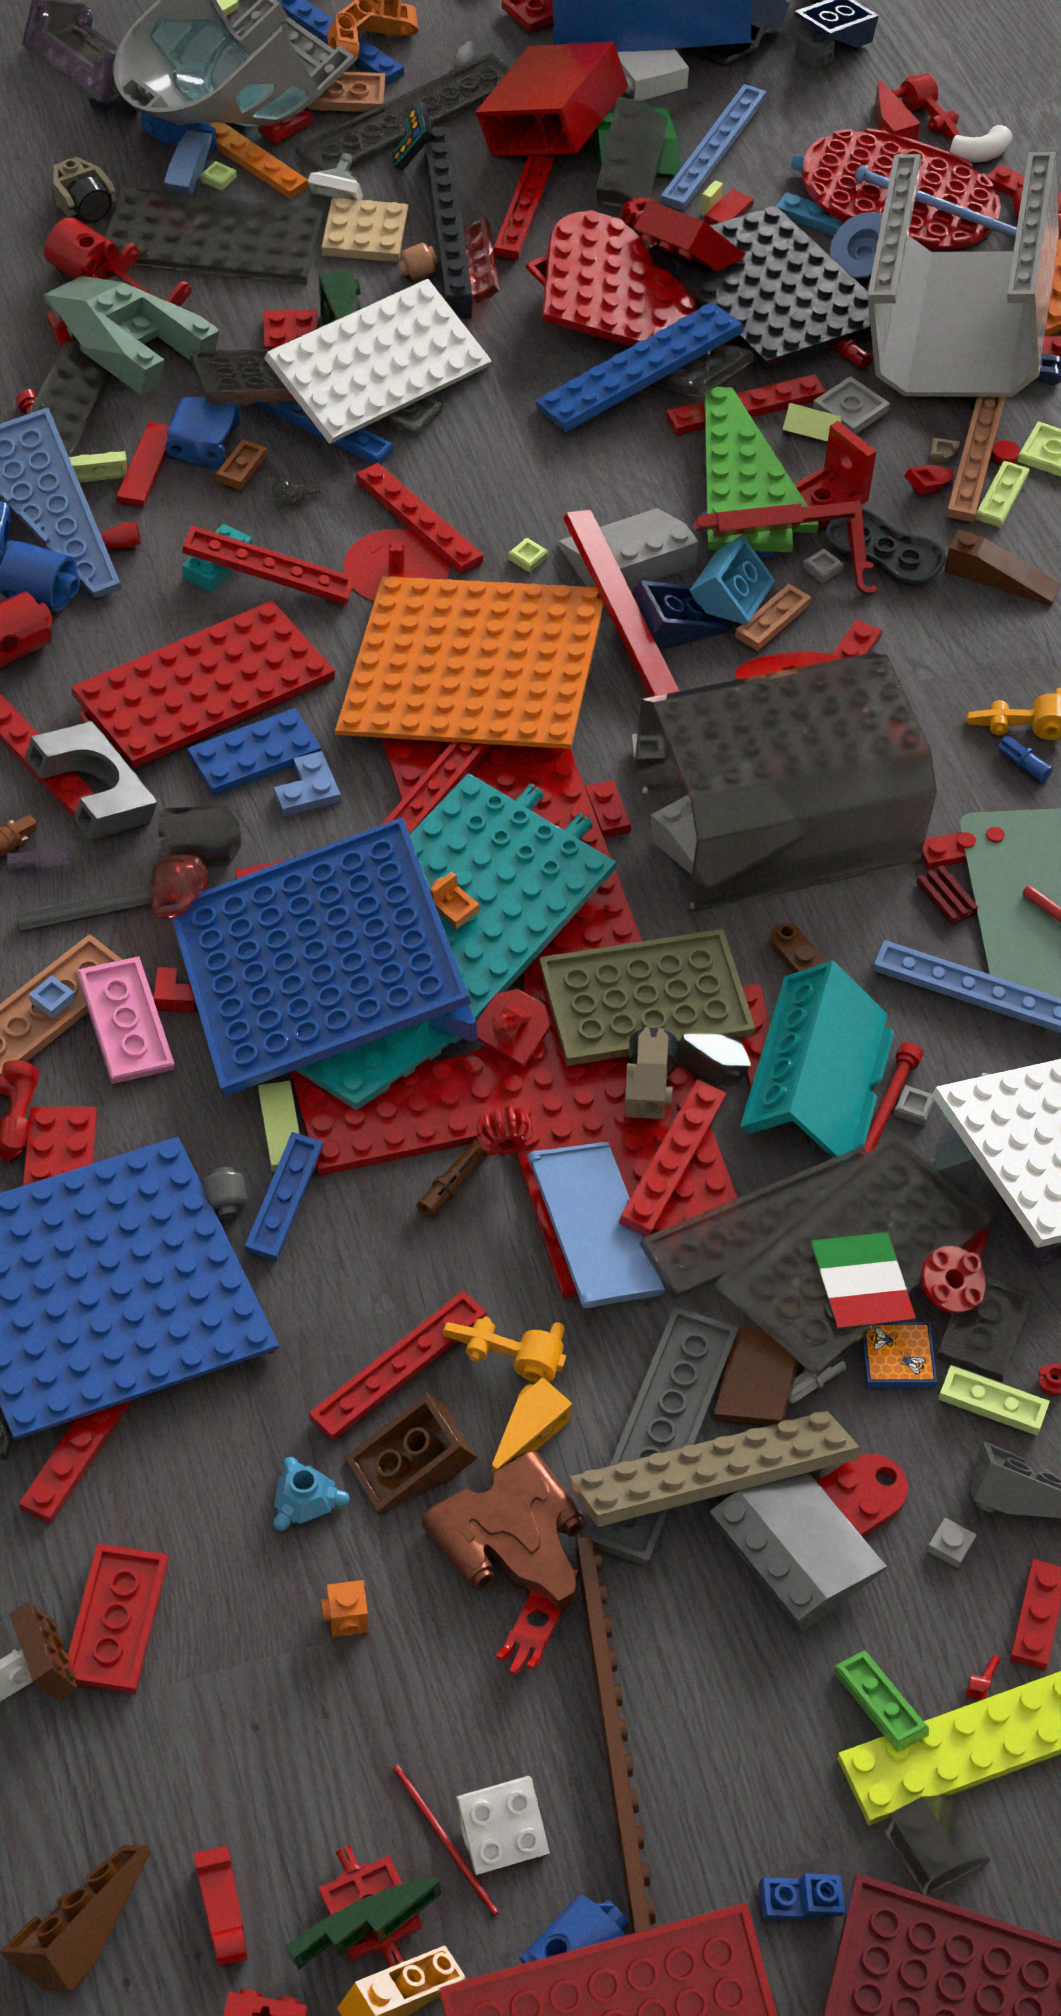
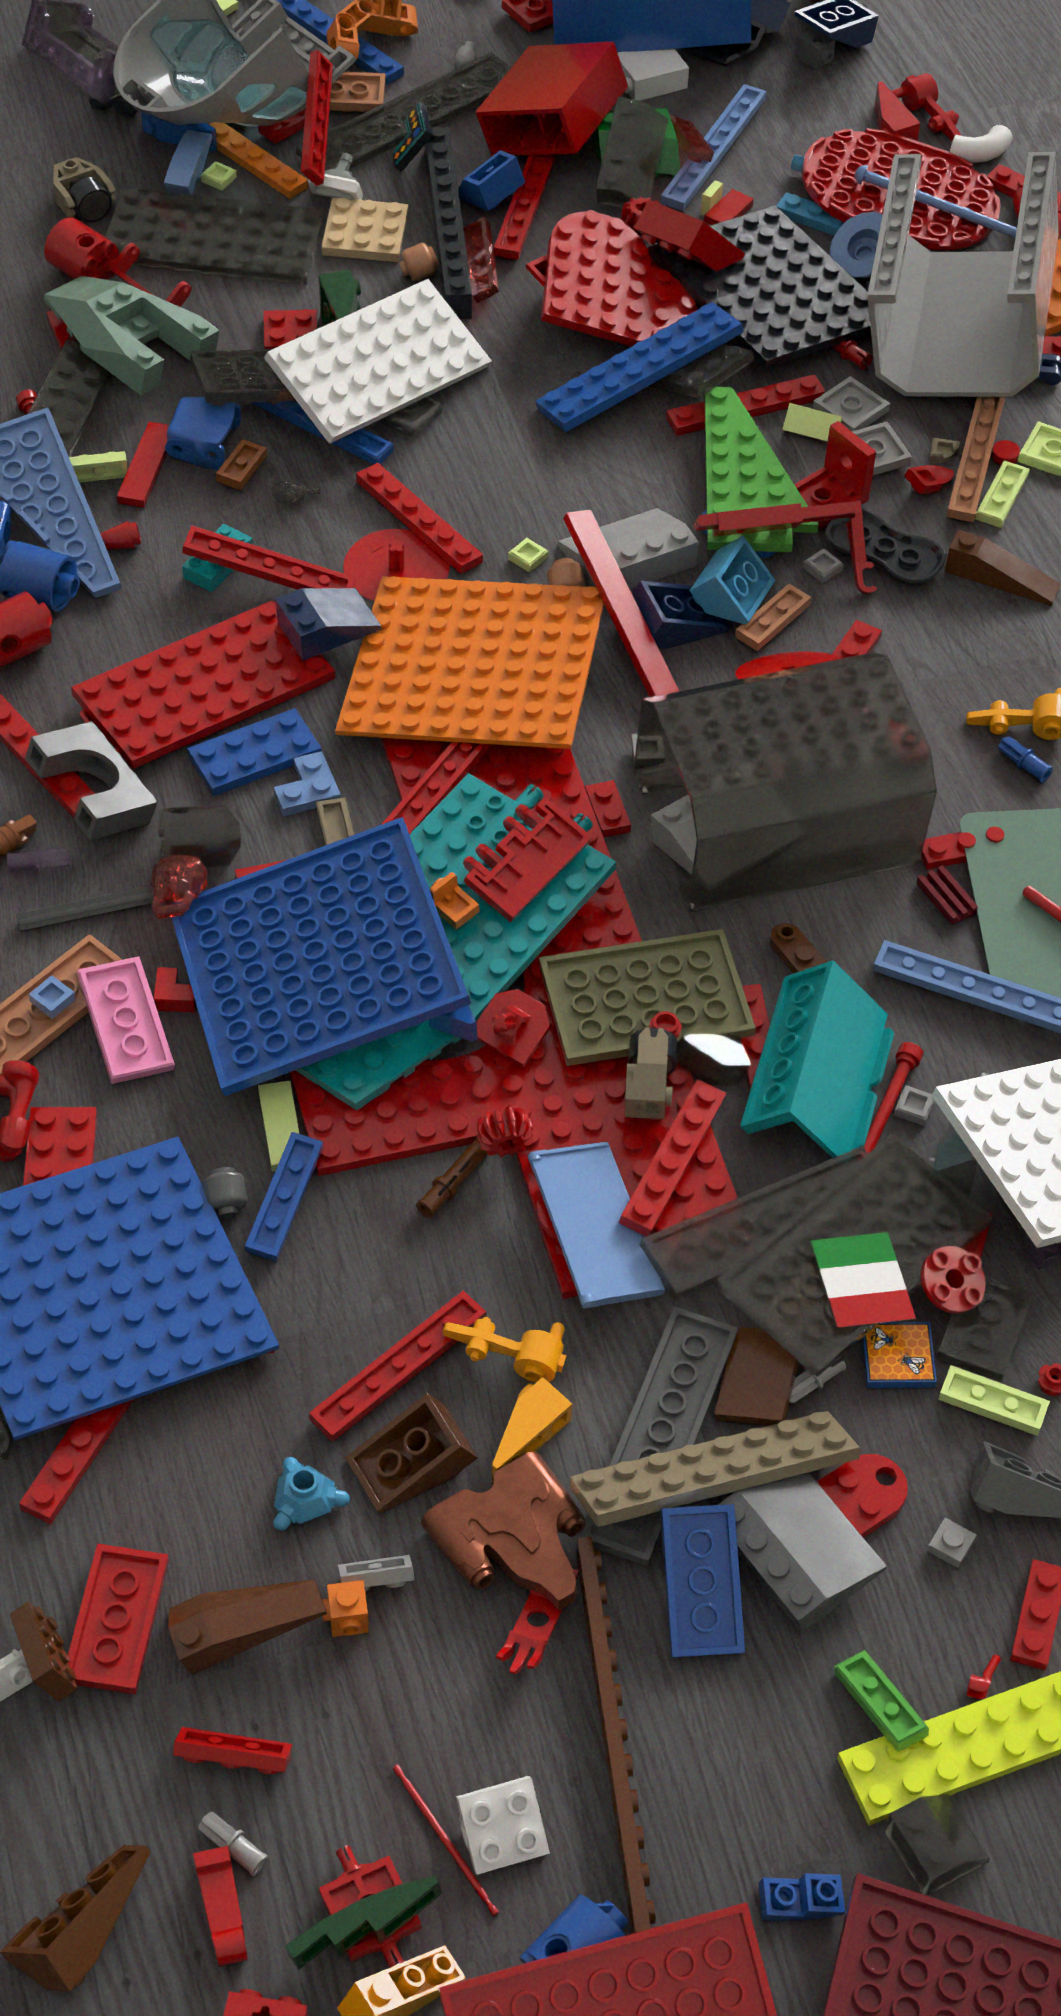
(232, 1750): none -> red plate
(235, 1620): none -> reddish brown wedge
(239, 1847): none -> light grey axle
(316, 118): none -> red tile
(324, 619): none -> dark blue slope
(334, 820): none -> dark tan tile
(389, 1571): none -> light grey plate
(492, 181): none -> blue slope
(528, 860): none -> red hinge
(566, 572): none -> nougat head
(668, 1022): none -> red plate
(691, 140): none -> clear red plate
(702, 1580): none -> blue plate
(890, 449): none -> light grey plate

